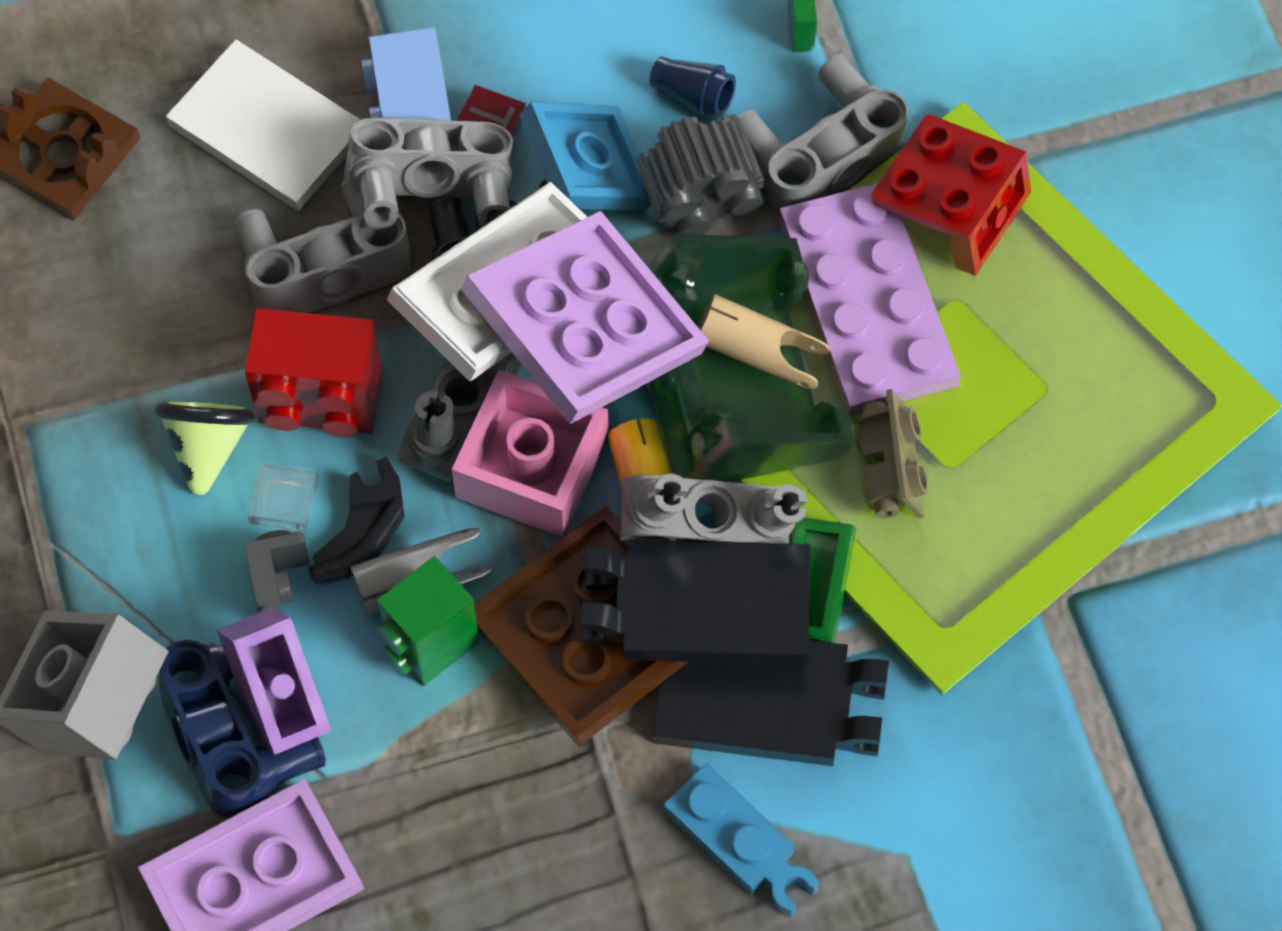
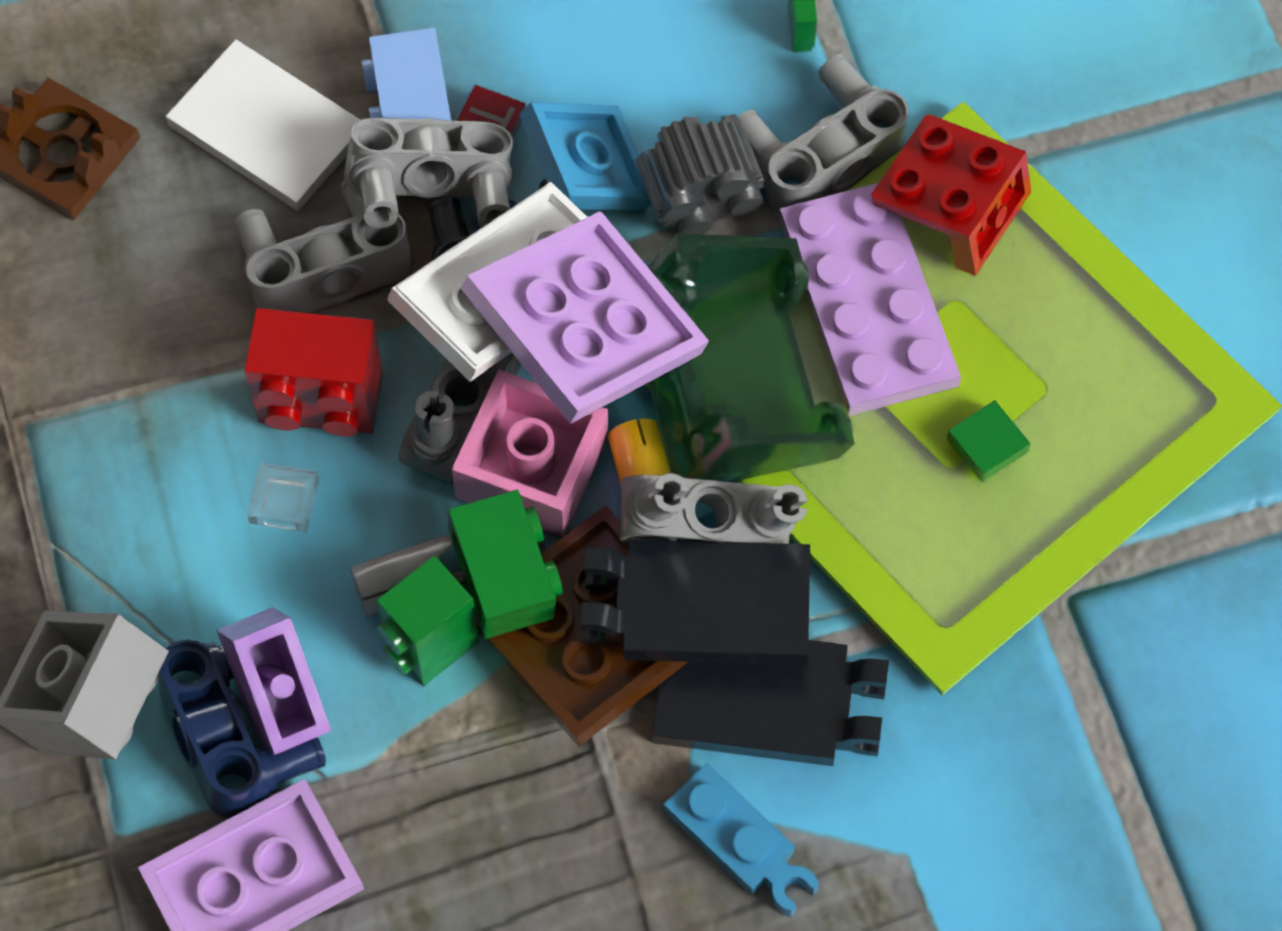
(203, 438): yellowish green hat -> none
(268, 566): dark grey bracket -> none
(369, 527): black piece -> none
(503, 563): none -> green brick
(697, 85): dark blue cone -> none
(756, 340): tan piece -> none
(829, 567): green tile -> none
(901, 477): dark tan hinge -> none
(988, 441): none -> green tile

